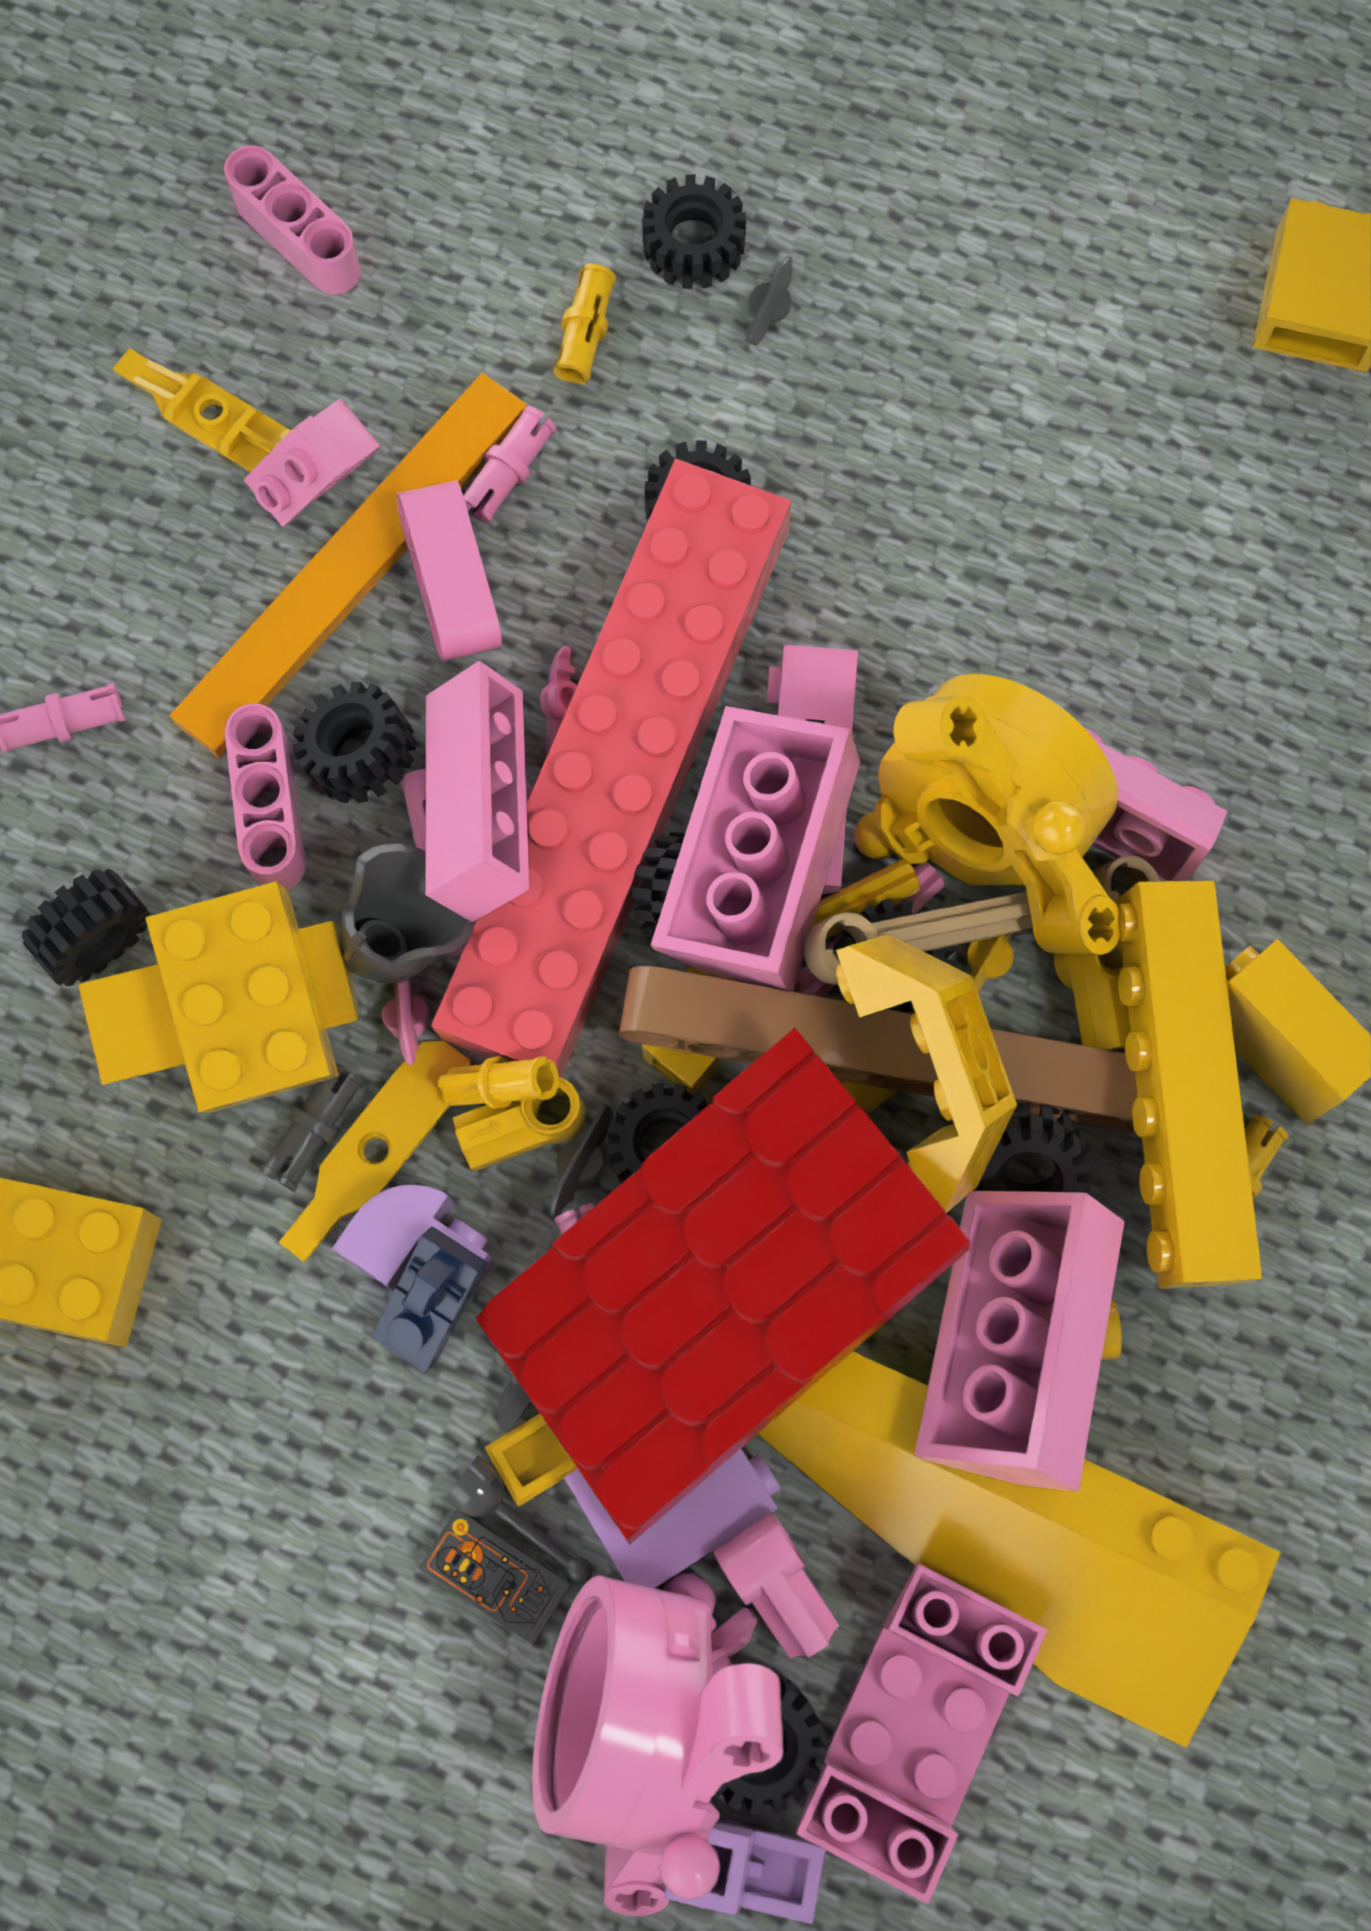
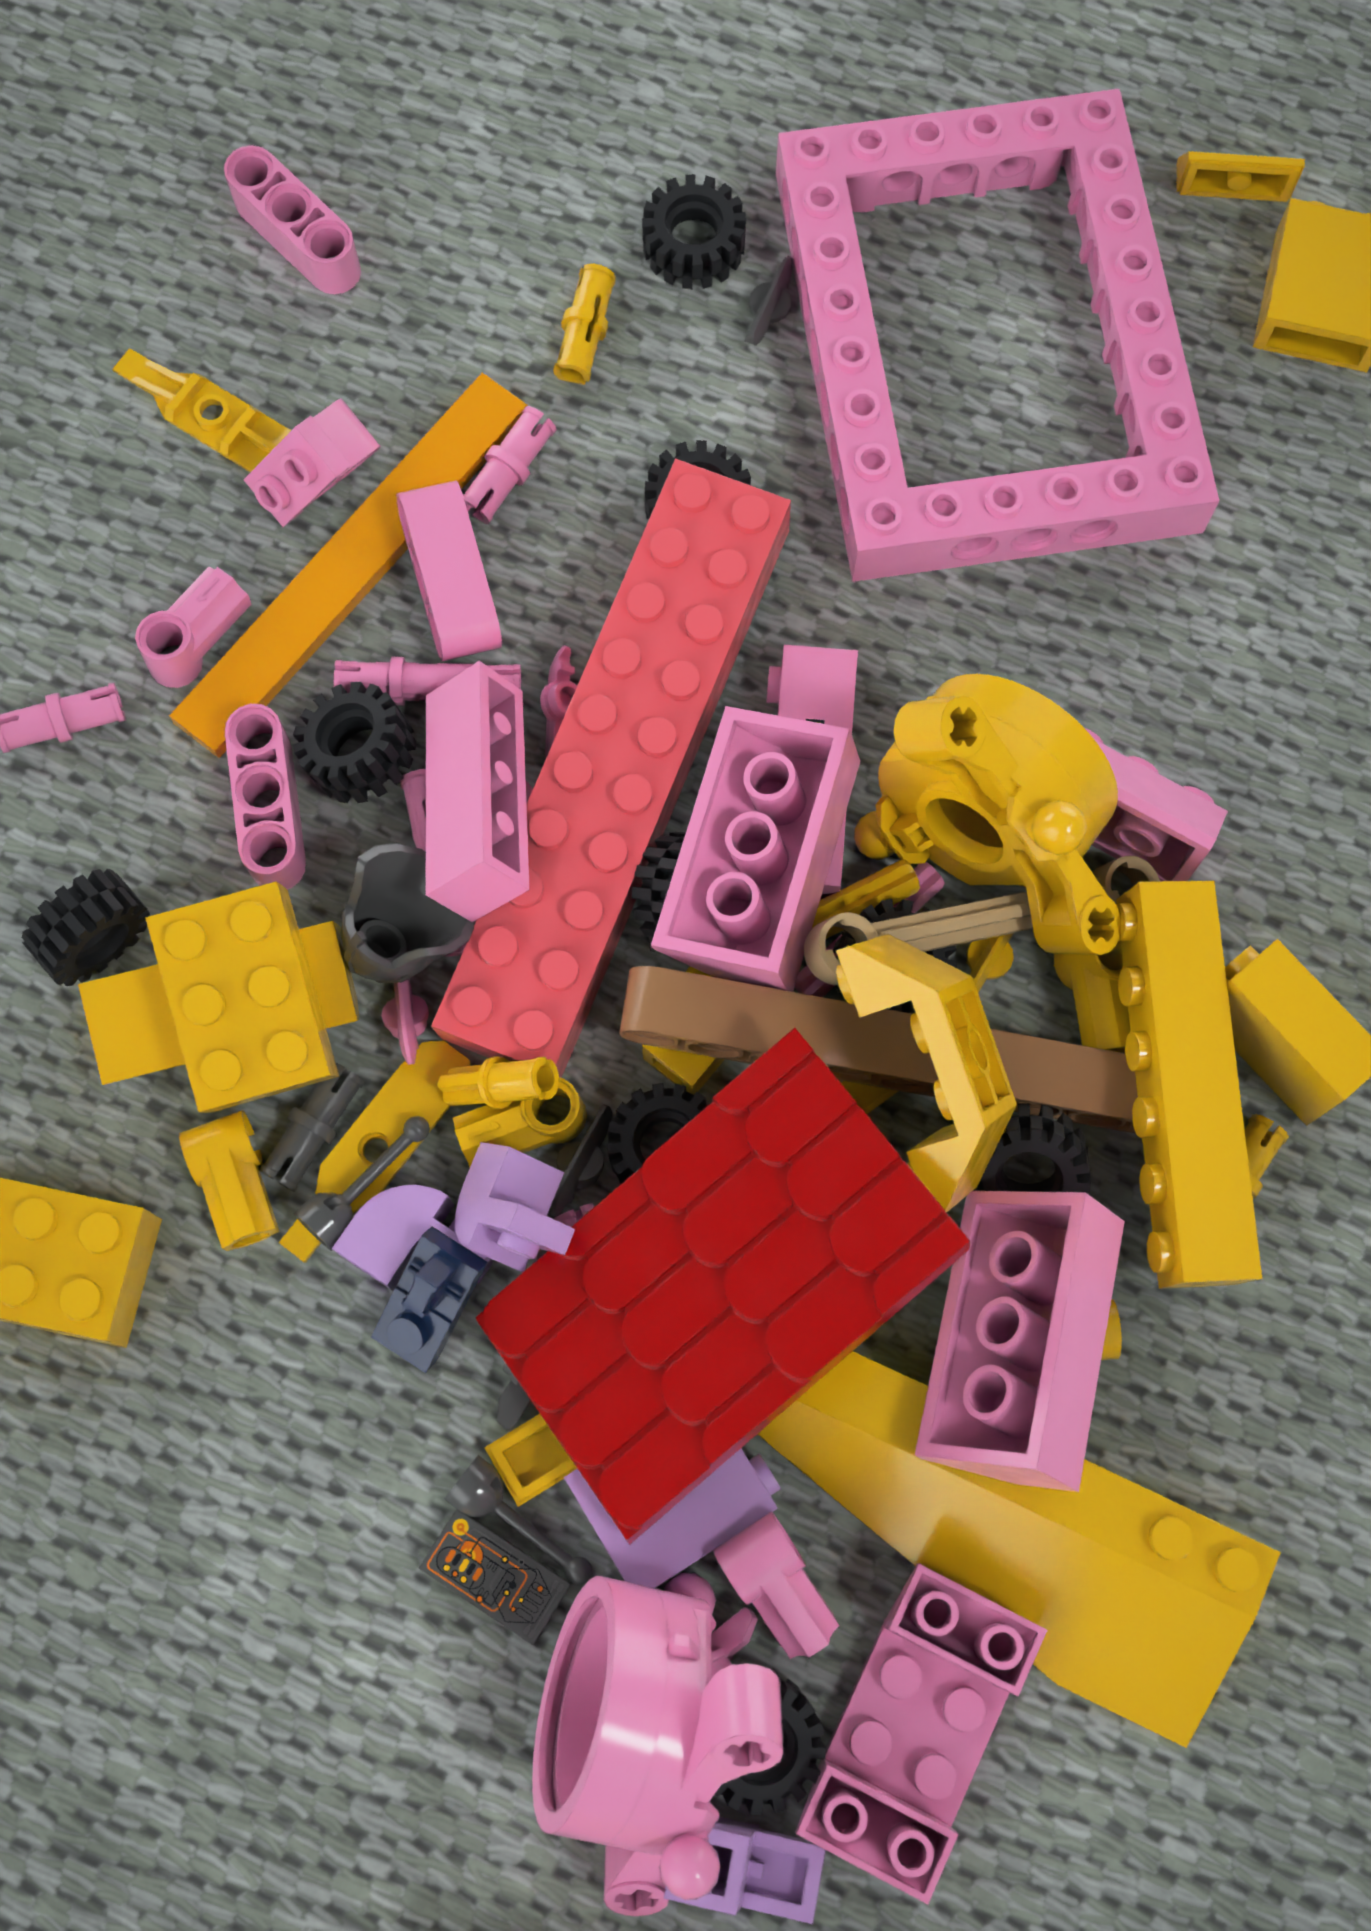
(193, 624): none -> bright pink piece
(228, 1172): none -> yellow piece
(330, 1213): none -> dark grey hinge
(409, 680): none -> bright pink pin
(507, 1207): none -> lavender brick
(896, 530): none -> bright pink brick
(1238, 176): none -> yellow slope

